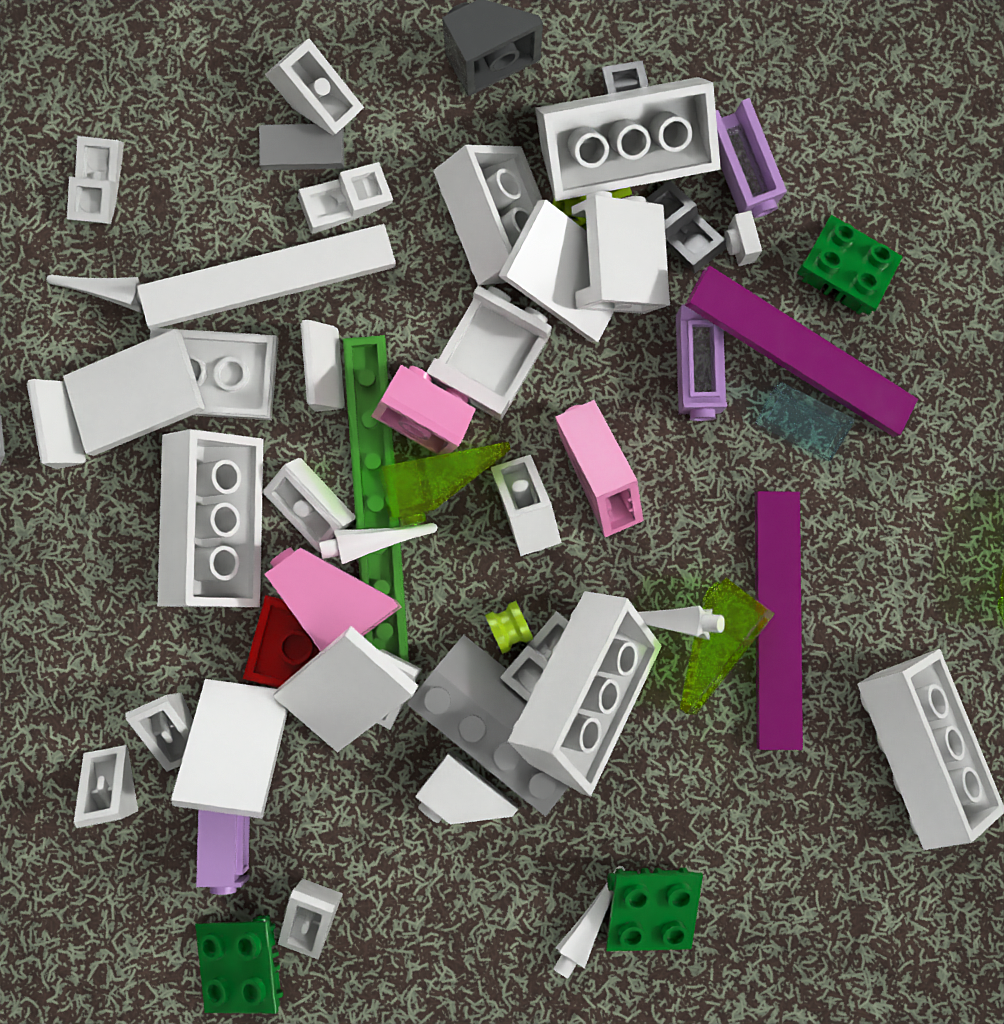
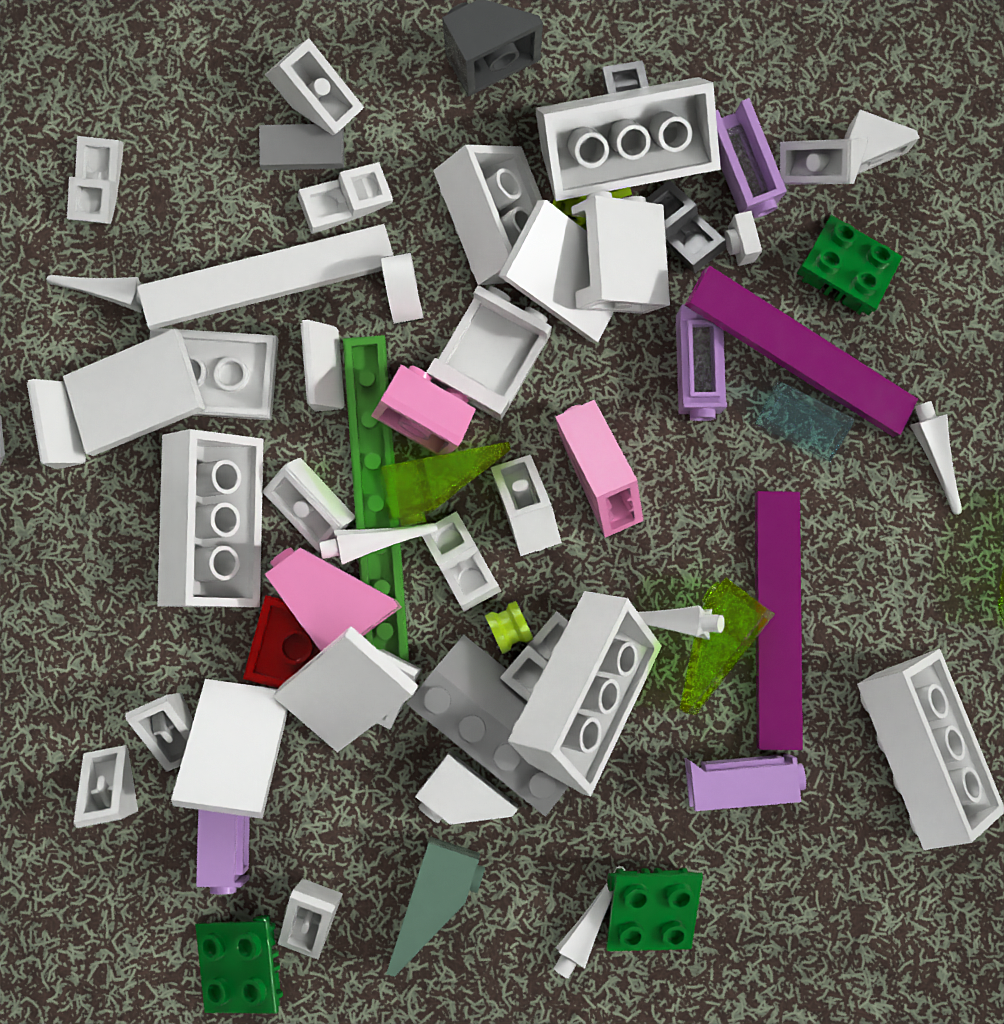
(402, 288): none -> white piece
(439, 892): none -> sand green slope
(461, 562): none -> white slope
(744, 782): none -> lavender window
(821, 161): none -> white slope
(884, 137): none -> white slope
(934, 438): none -> white piece

